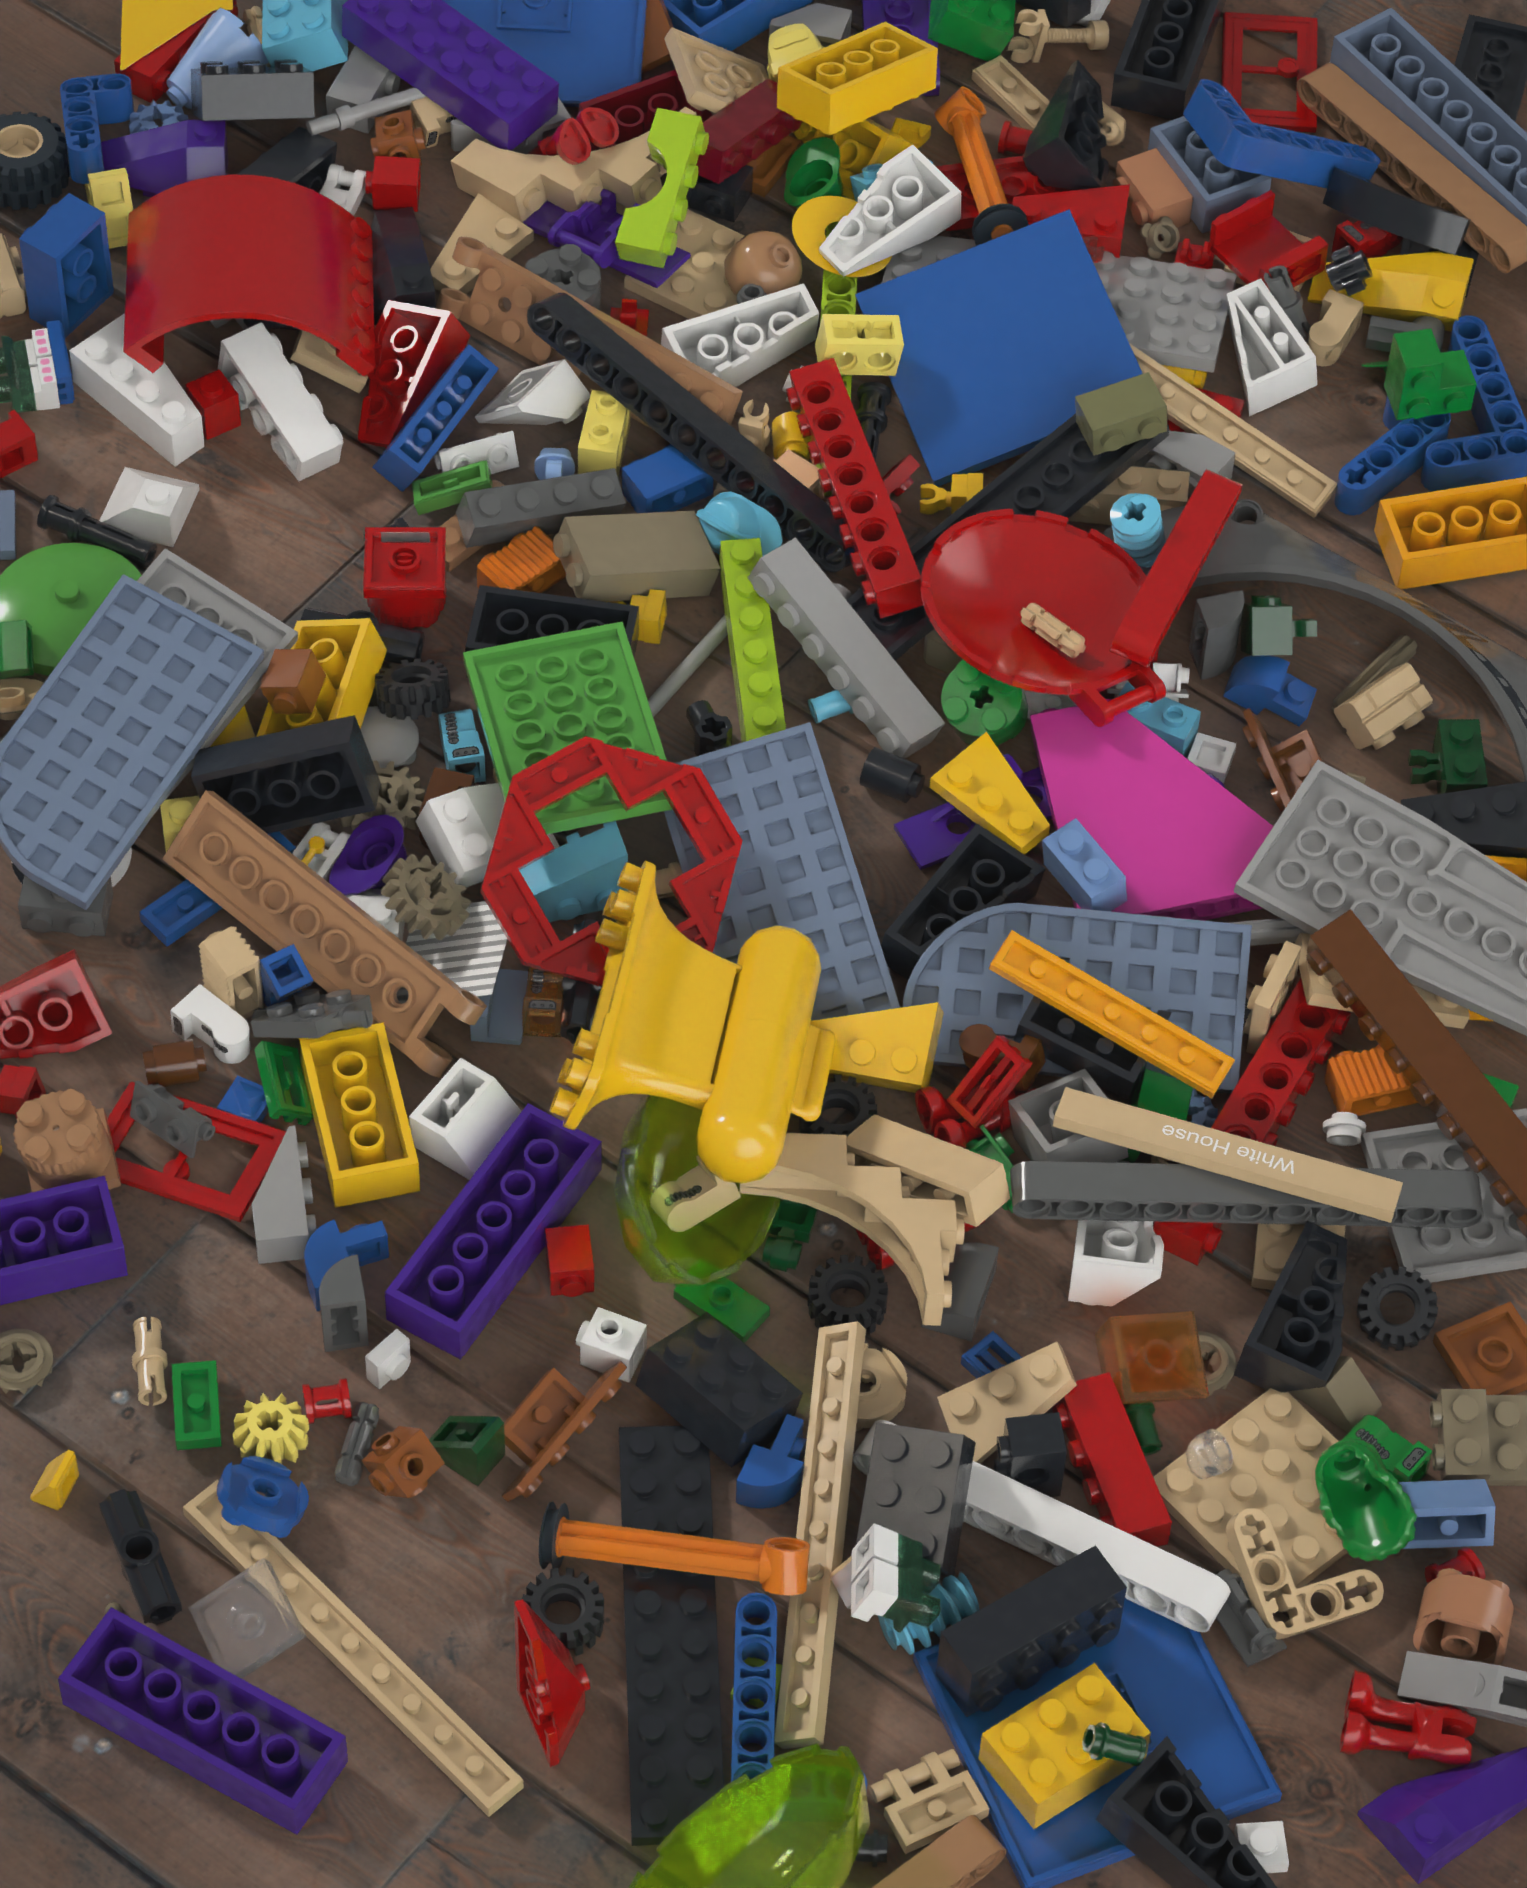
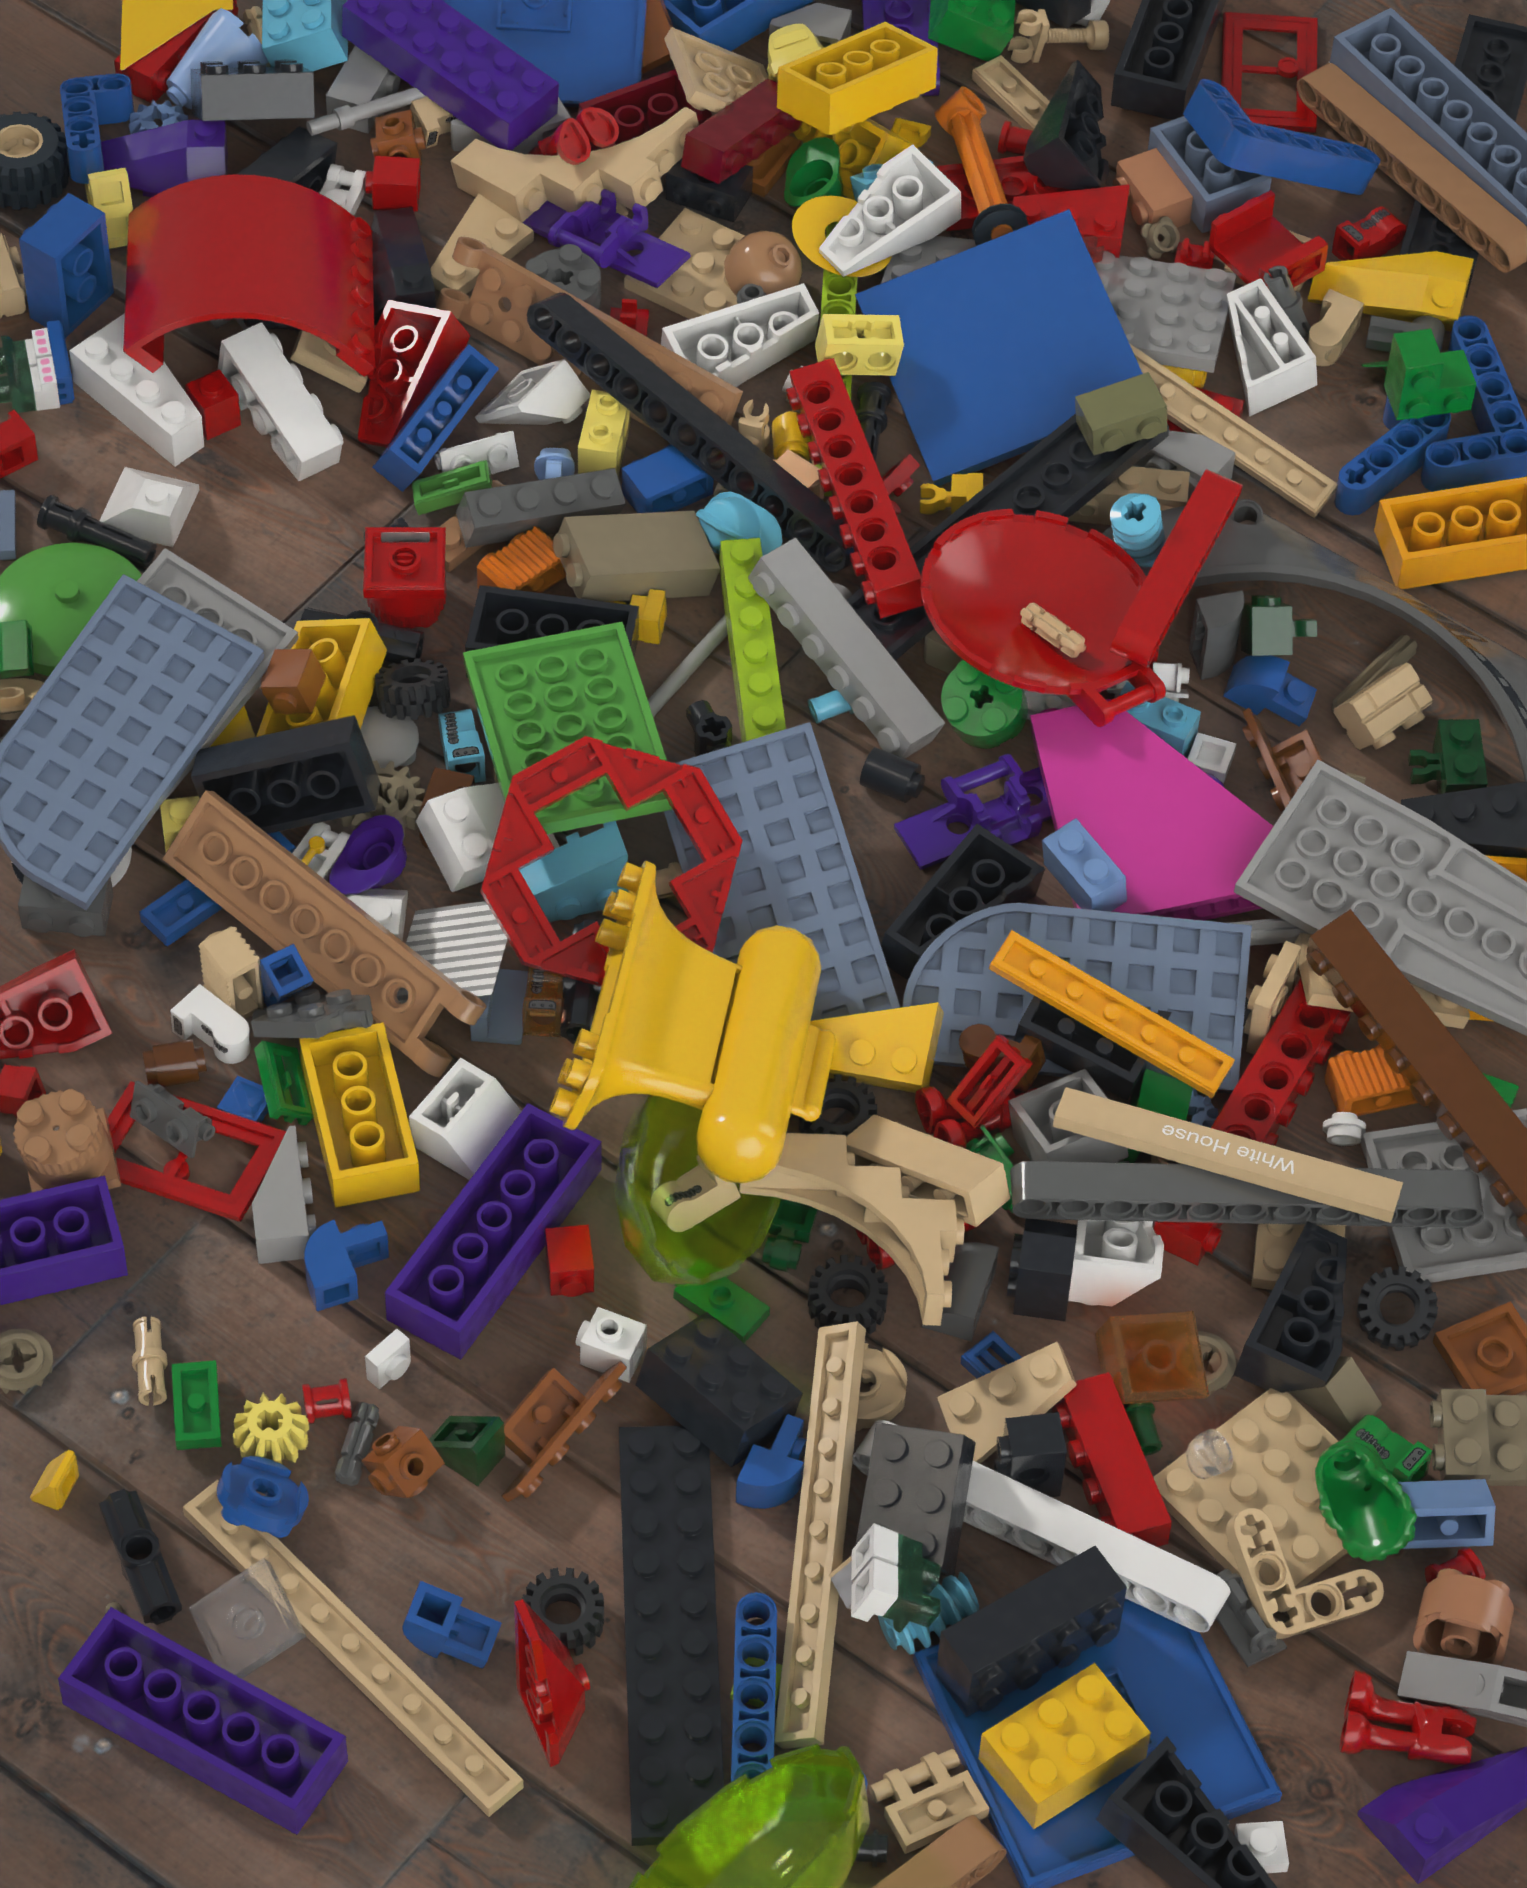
(343, 1306): dark grey brick -> none
(425, 897): dark tan gear -> none
(441, 1625): none -> blue brick
(649, 229): lime arch -> none
(777, 1564): orange piece -> none
(991, 795): yellow wing -> none
(1042, 1269): none -> black brick
(1113, 126): tan arm -> none
(1115, 1745): dark green pin -> none
(1349, 270): black gear -> none
(1396, 212): black slope -> none

